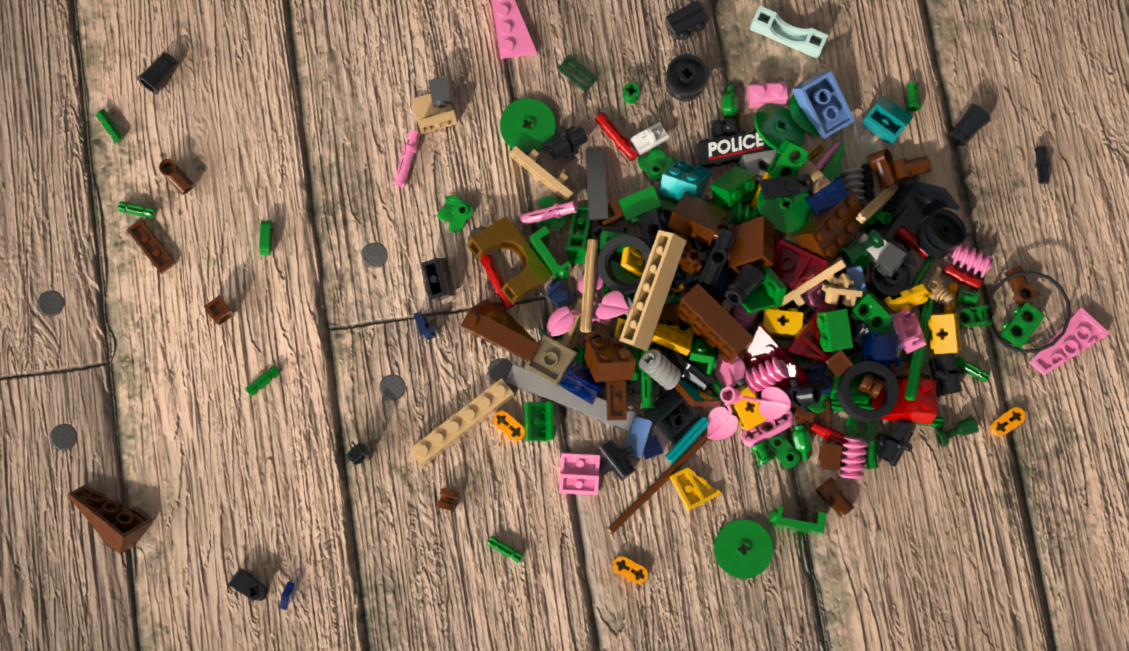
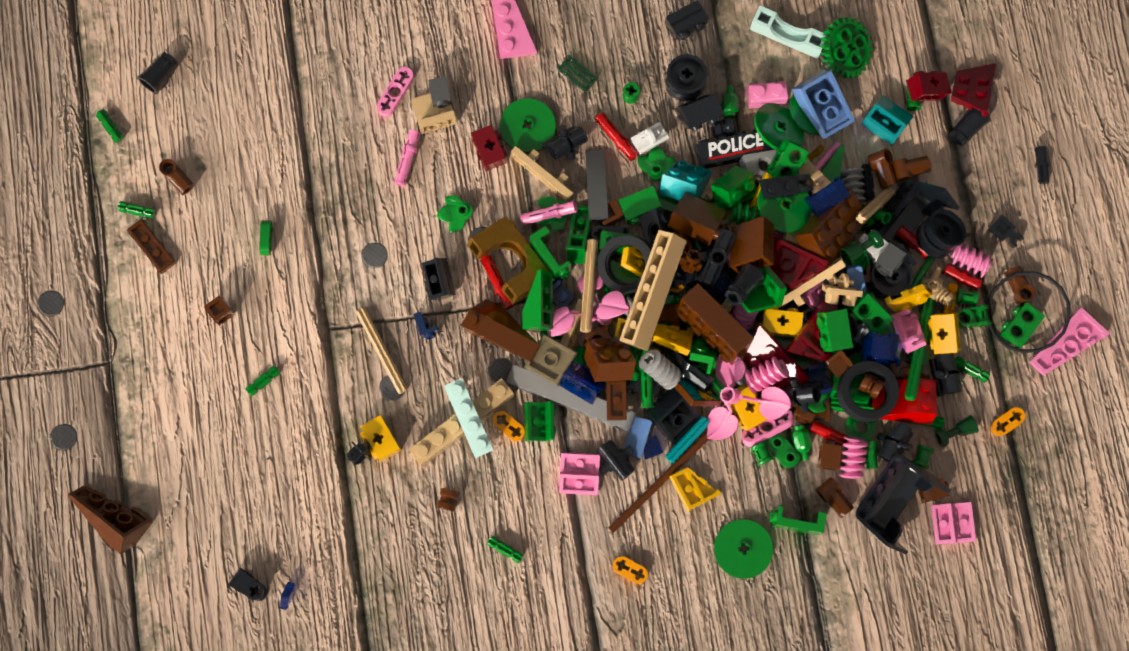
(378, 427): none -> yellow brick
(381, 350): none -> tan axle
(406, 83): none -> bright pink beam
(468, 418): none -> light aqua arch
(489, 158): none -> dark red brick
(539, 304): none -> green slope
(699, 111): none -> black slope
(846, 47): none -> green gear
(890, 497): none -> black windscreen
(923, 456): none -> green bush
(928, 86): none -> dark red brick
(934, 494): none -> reddish brown brick
(953, 523): none -> bright pink slope
(974, 87): none -> dark red wing
(1003, 229): none -> black plate

